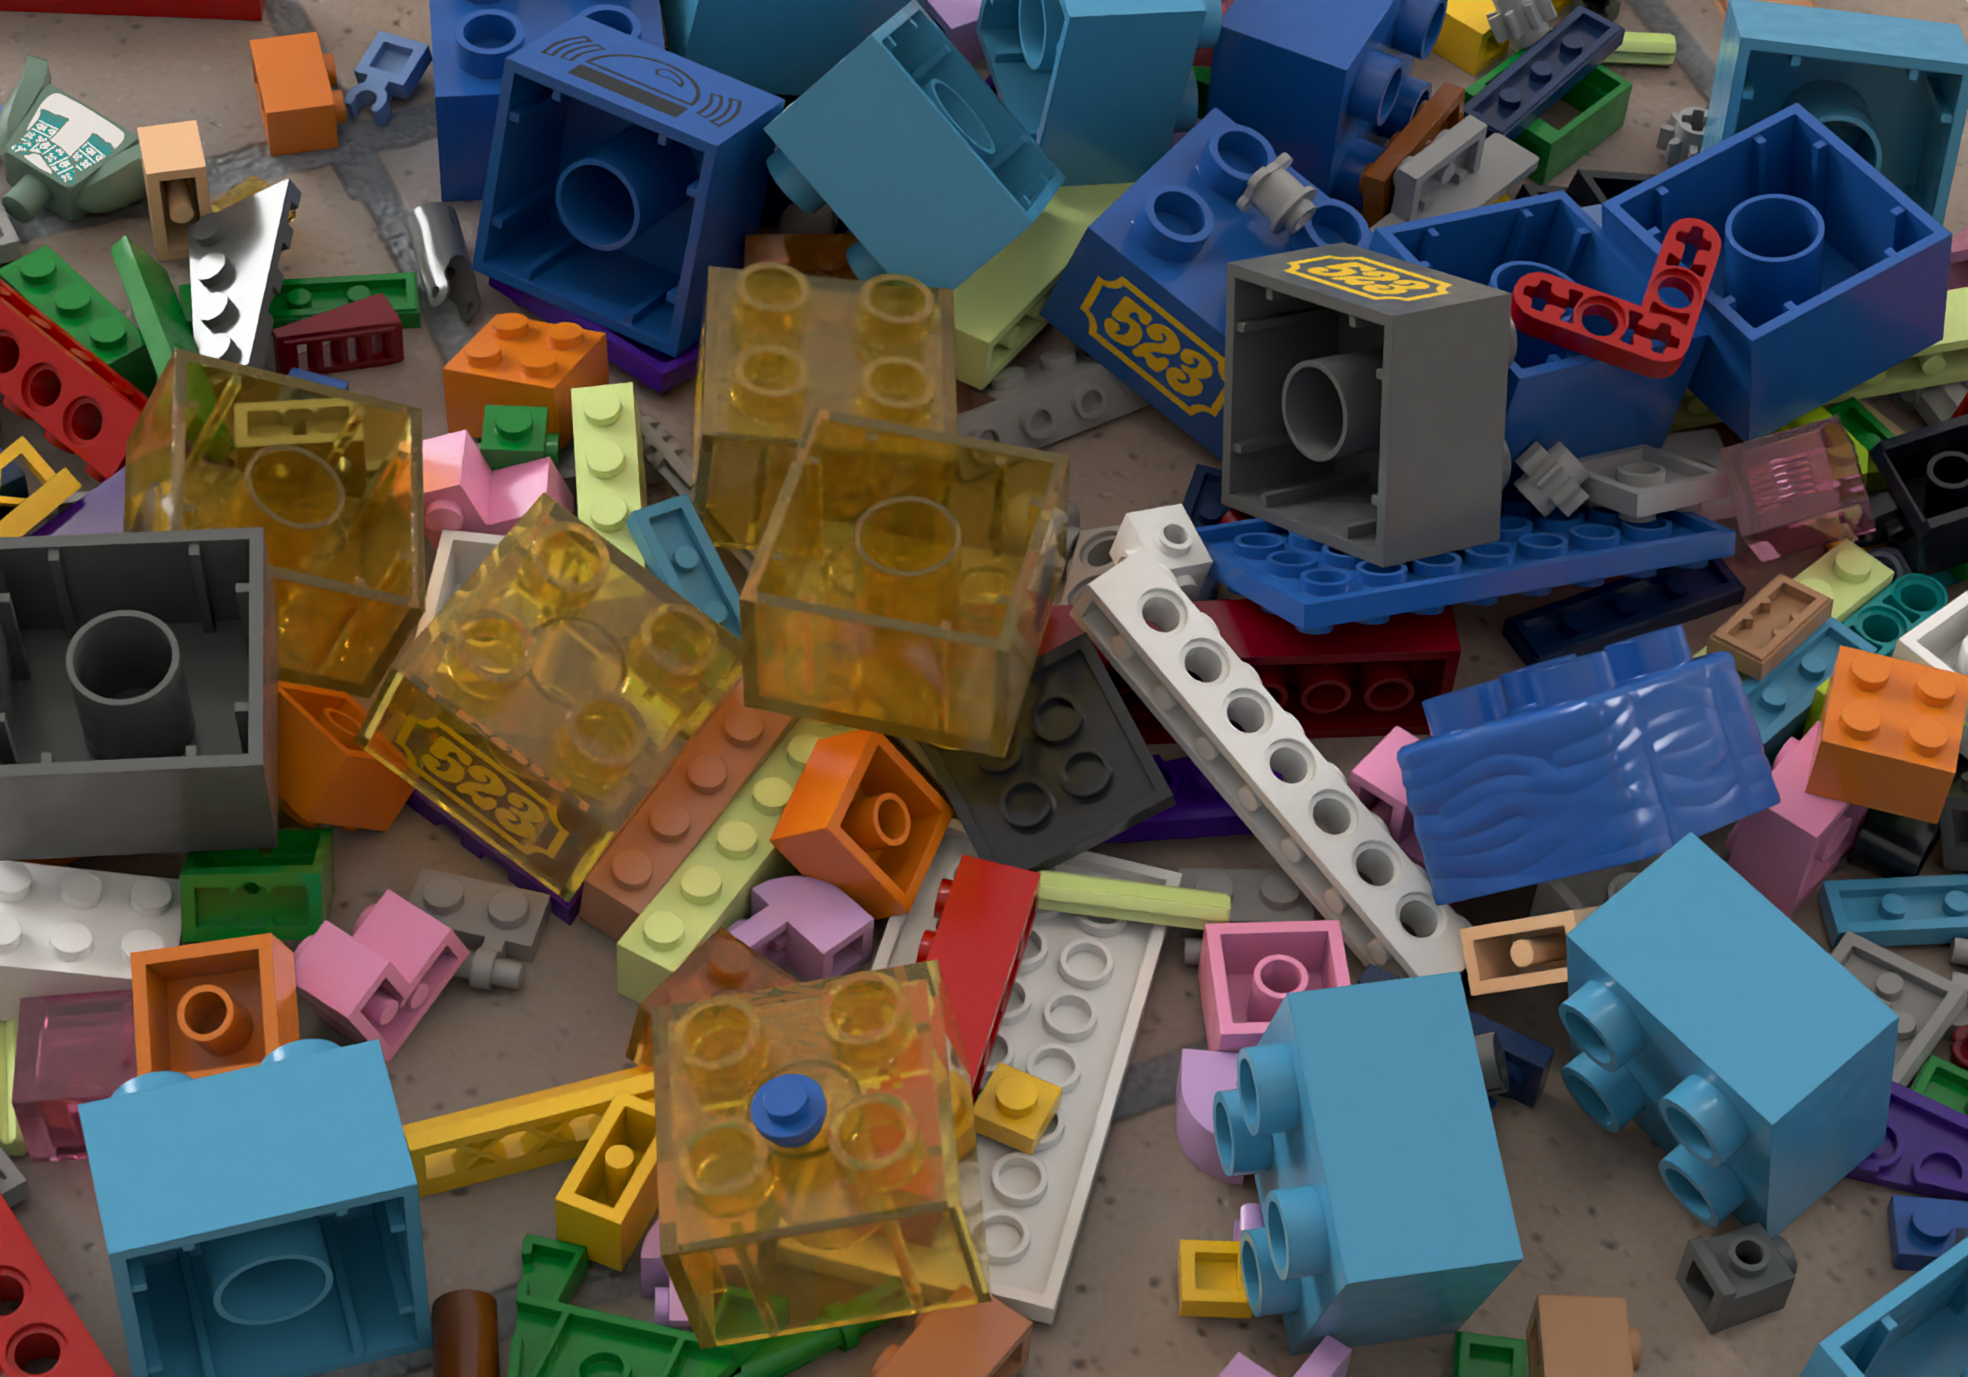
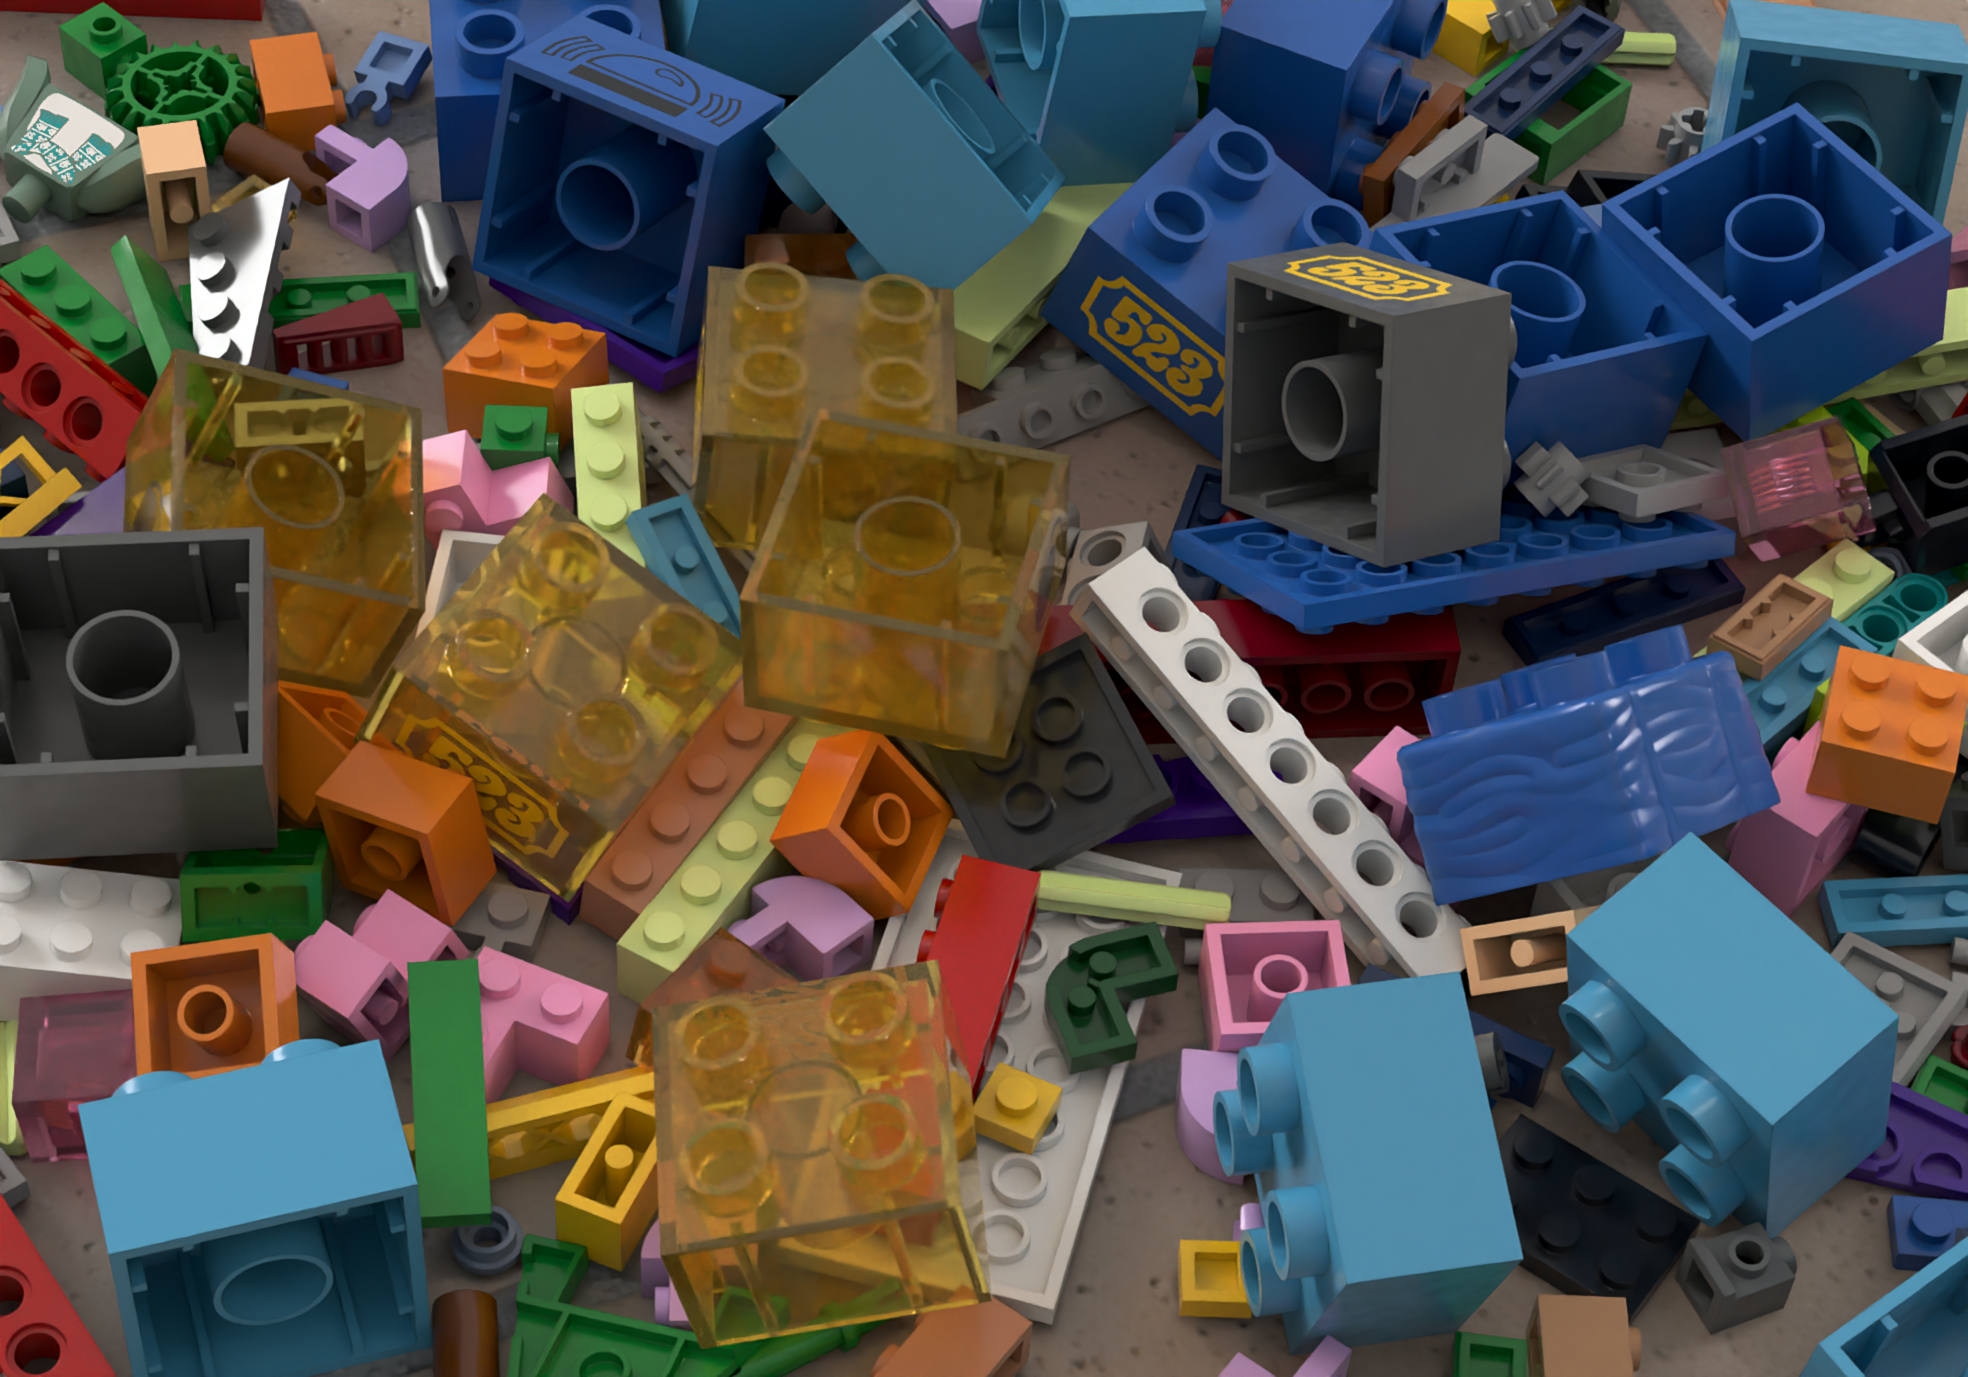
(97, 43): none -> green brick
(181, 87): none -> green gear
(274, 159): none -> reddish brown piece
(372, 190): none -> lavender brick
(406, 831): none -> orange brick
(449, 1093): none -> green tile
(493, 1259): none -> sand blue plate
(537, 1023): none -> bright pink brick
(789, 1110): blue plate -> none
(1091, 984): none -> dark green plate
(1170, 540): white brick -> none
(1279, 196): light grey brick -> none
(1587, 1222): none -> black plate
(1649, 321): red beam -> none

